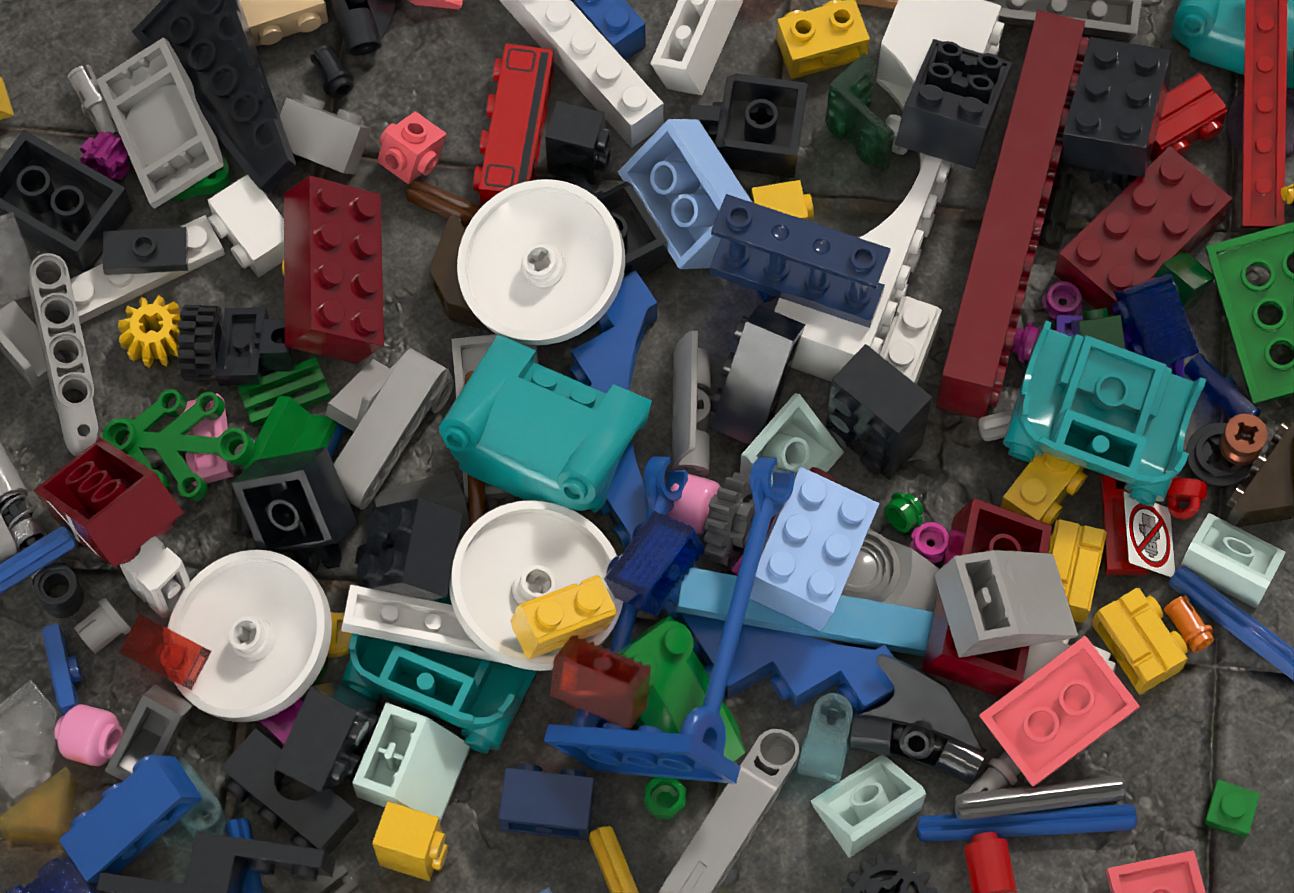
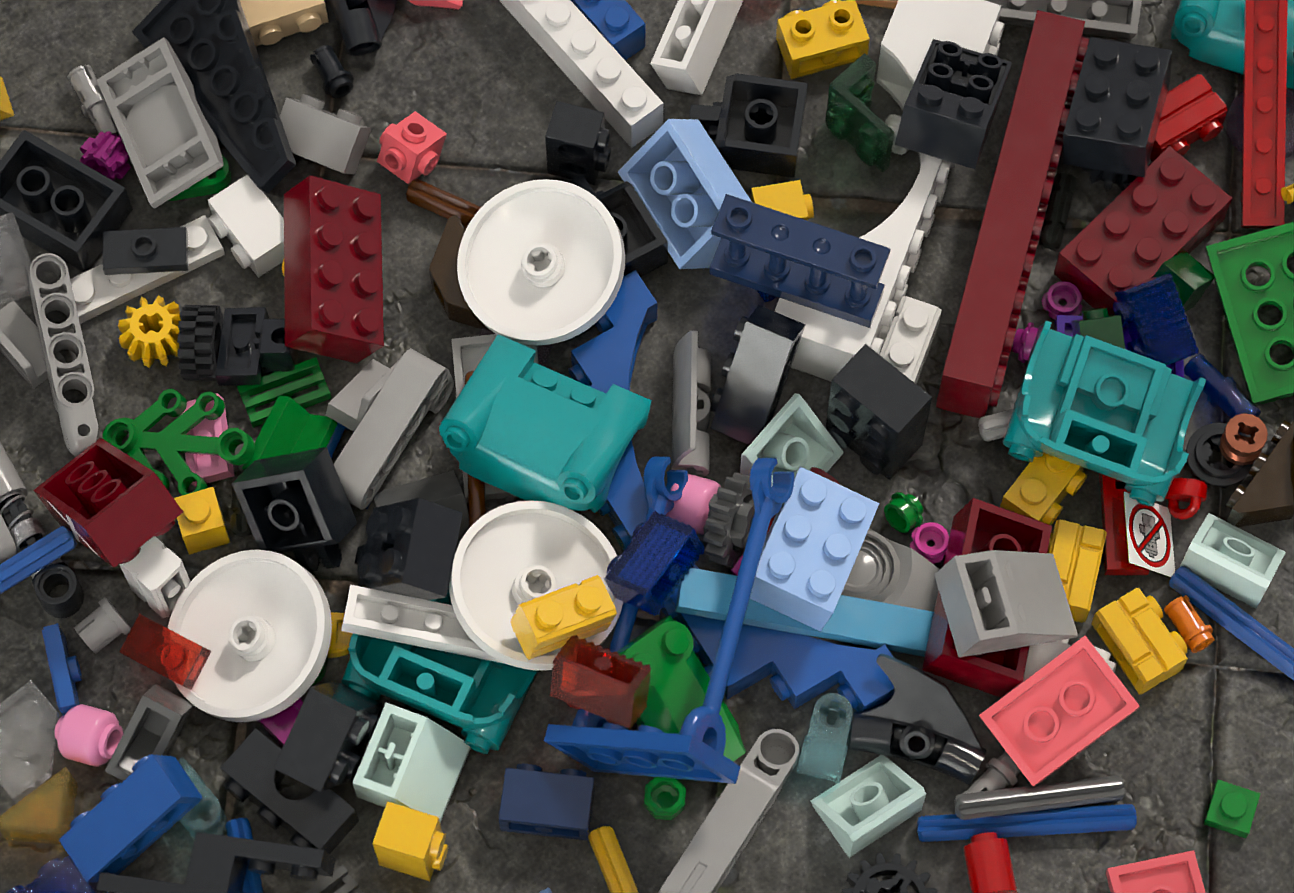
(201, 521): none -> yellow brick
(517, 119): red brick -> none

